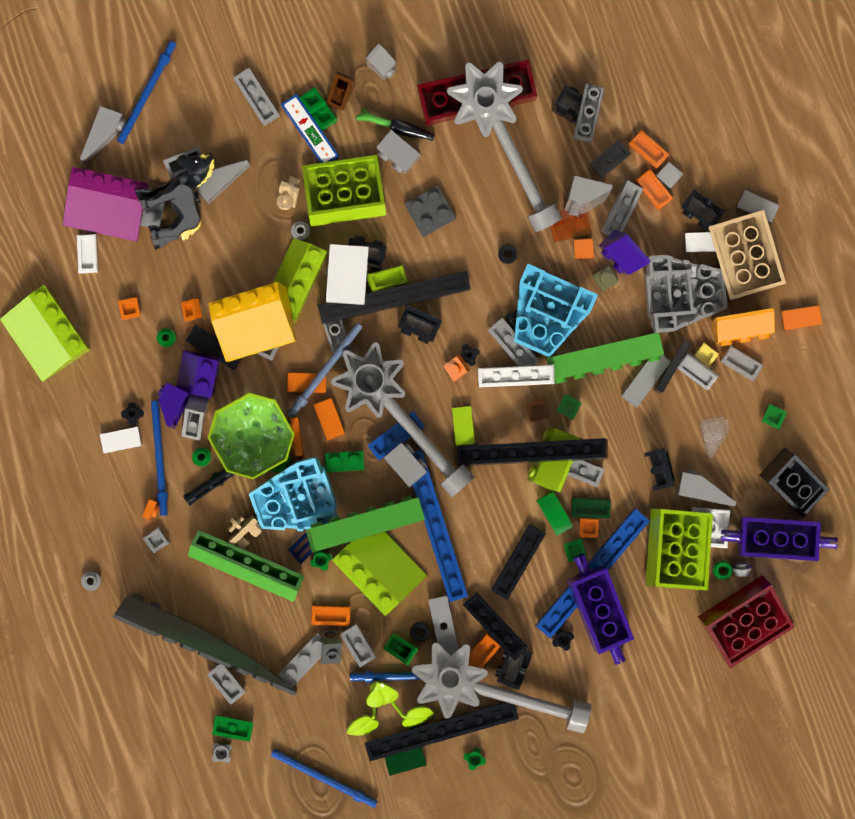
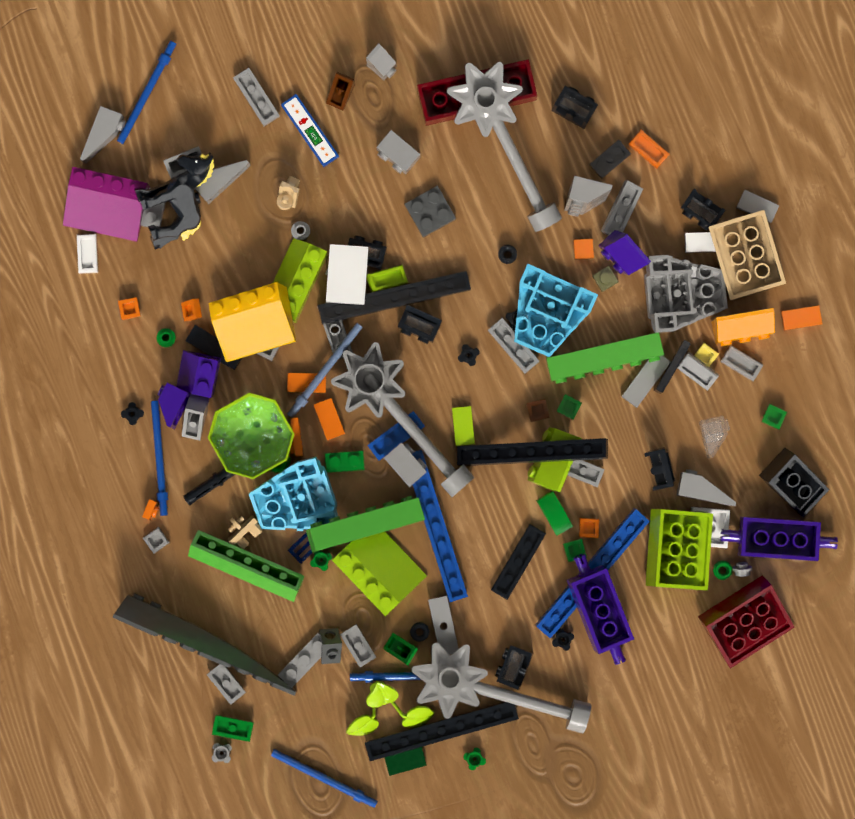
(44, 333): lime slope -> none
(97, 581): light grey plate -> none
(120, 440): white tile -> none
(206, 461): green plate -> none
(318, 109): green slope -> none
(331, 615): orange tile -> none
(343, 190): lime slope -> none
(396, 125): black piece -> none
(456, 368): orange plate -> none
(483, 651): orange tile -> none
(495, 626): black tile -> none
(516, 376): white tile -> none
(570, 228): clear orange plate -> none
(586, 122): light grey tile -> none
(591, 508): dark green tile -> none
(654, 189): orange tile -> none
(669, 175): light grey tile -> none

